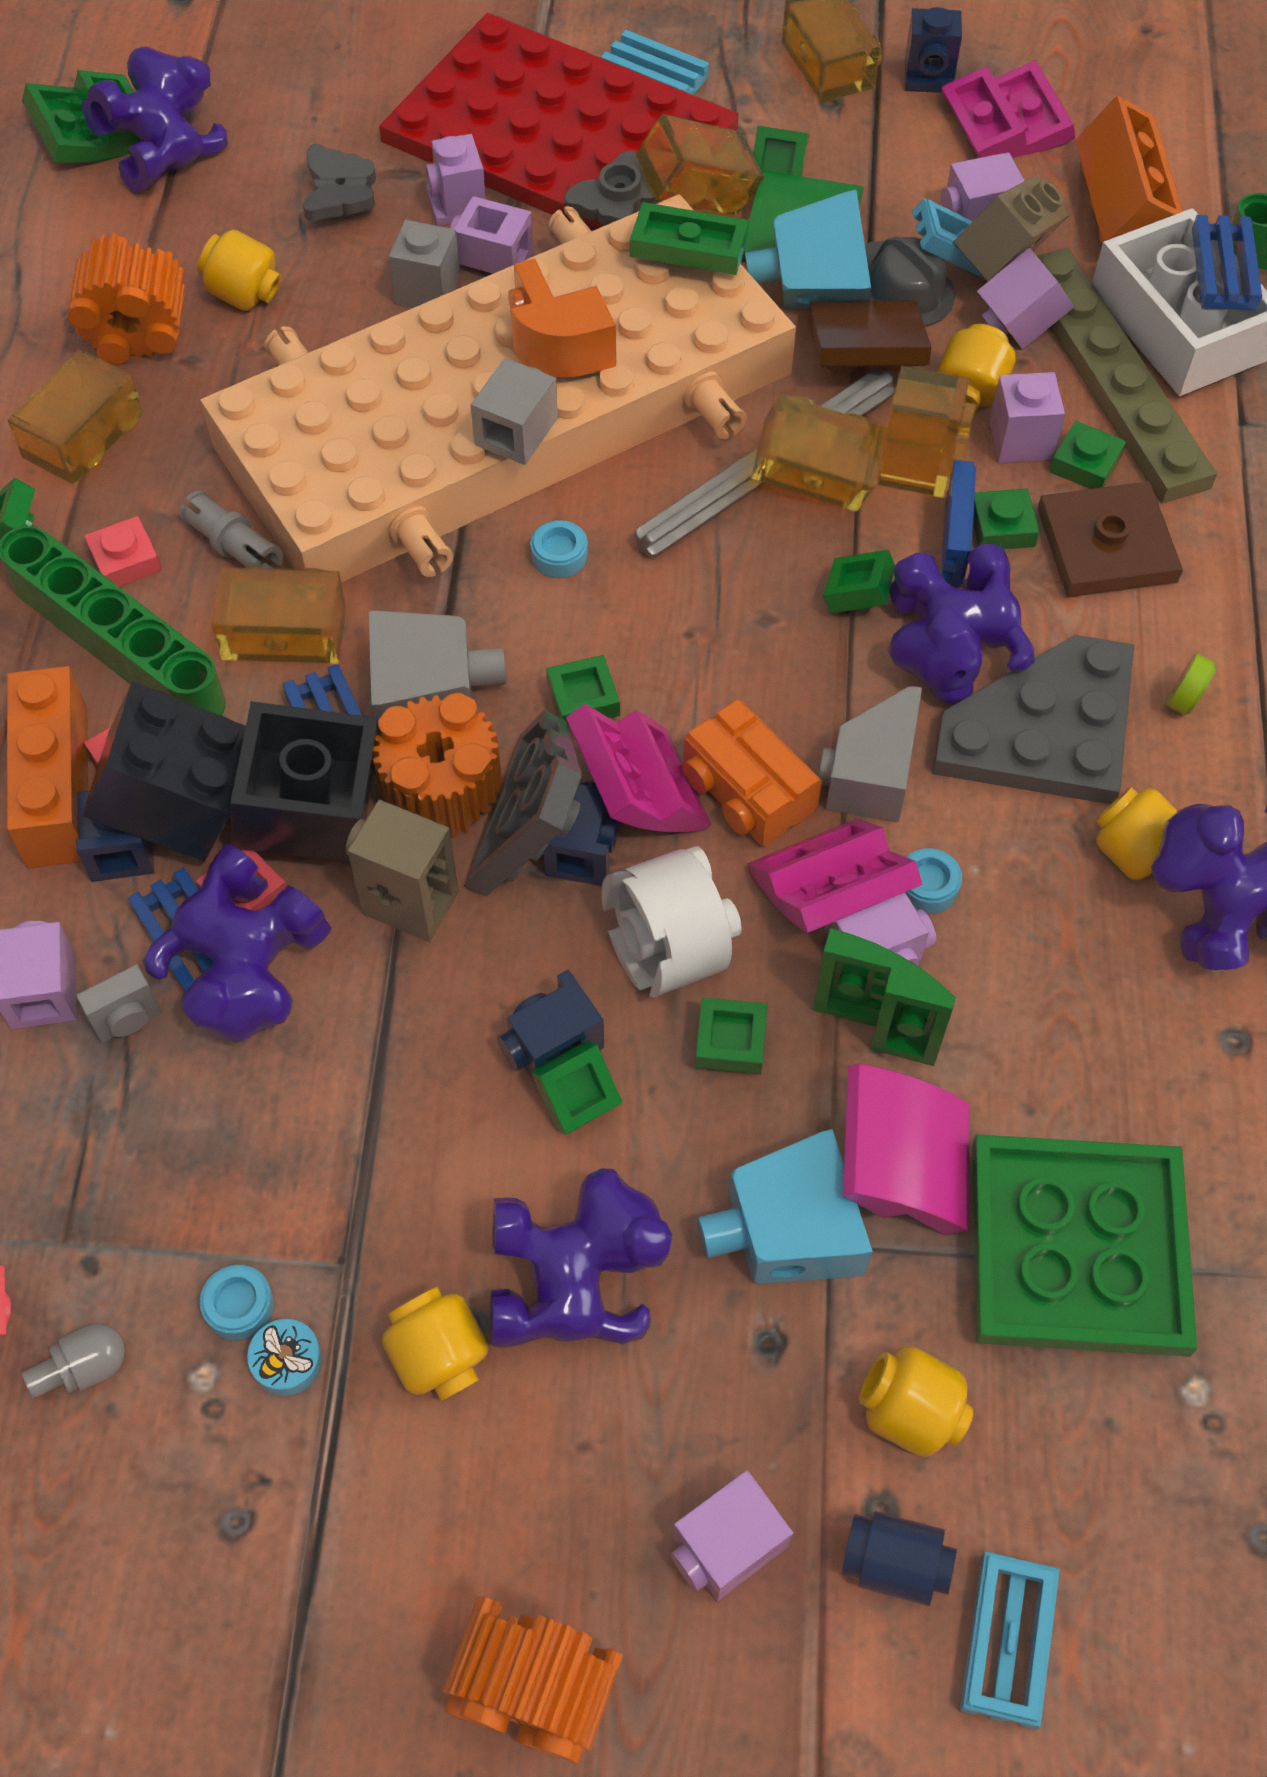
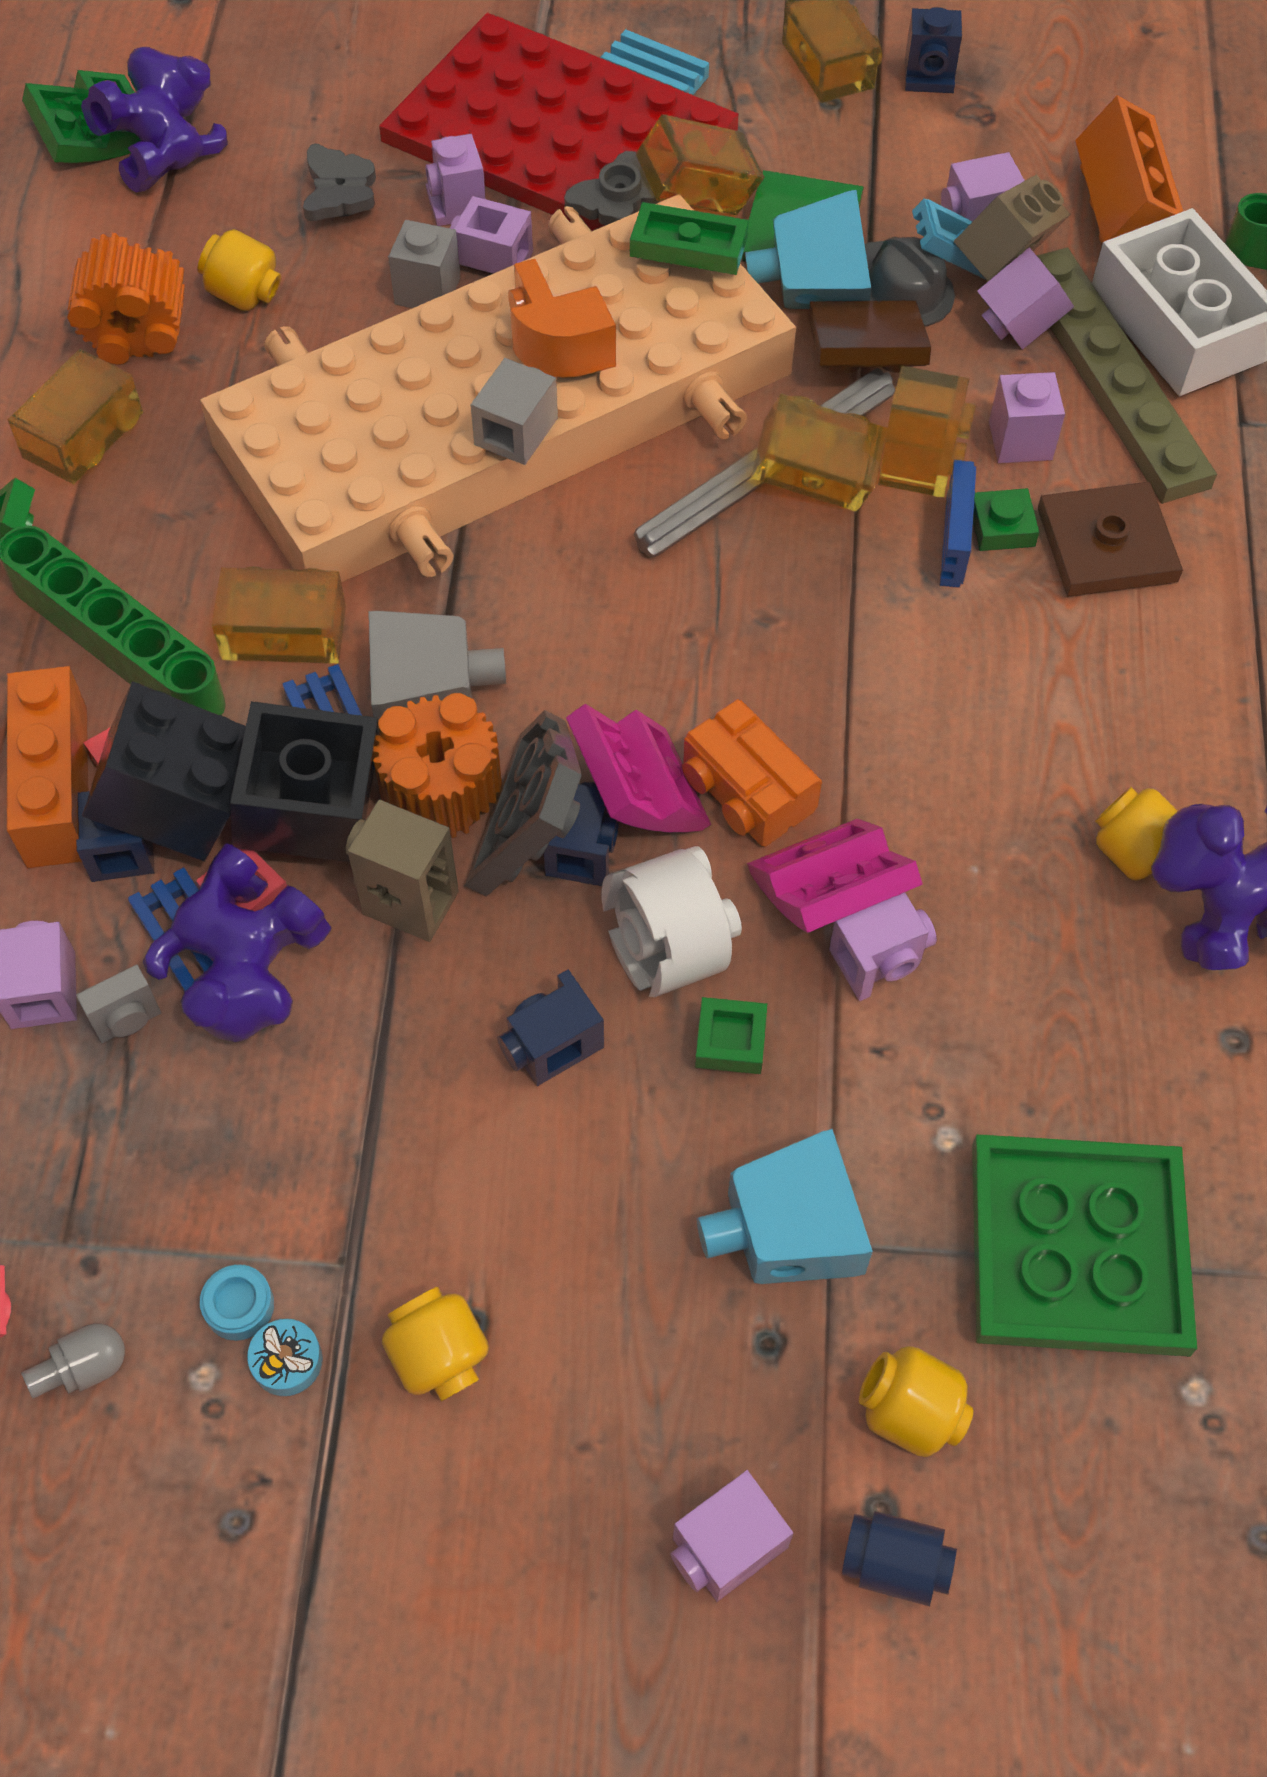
(123, 551): coral plate -> none
(229, 532): light grey pin -> none
(532, 1677): orange brick -> none
(559, 549): medium azure tile -> none
(576, 1087): green plate -> none
(583, 683): green plate -> none
(611, 1232): dark purple animal -> none
(780, 150): green plate -> none
(859, 581): green plate -> none
(873, 759): light grey slope -> none
(884, 991): green slope -> none
(906, 1148): dark pink slope -> none
(940, 880): medium azure tile -> none
(956, 622): dark purple animal -> none
(981, 355): yellow head -> none
(999, 1706): medium azure tile -> none
(1009, 112): dark pink slope -> none
(1046, 727): dark grey plate -> none
(1087, 456): green plate -> none
(1191, 684): lime tile -> none
(1247, 259): blue tile -> none

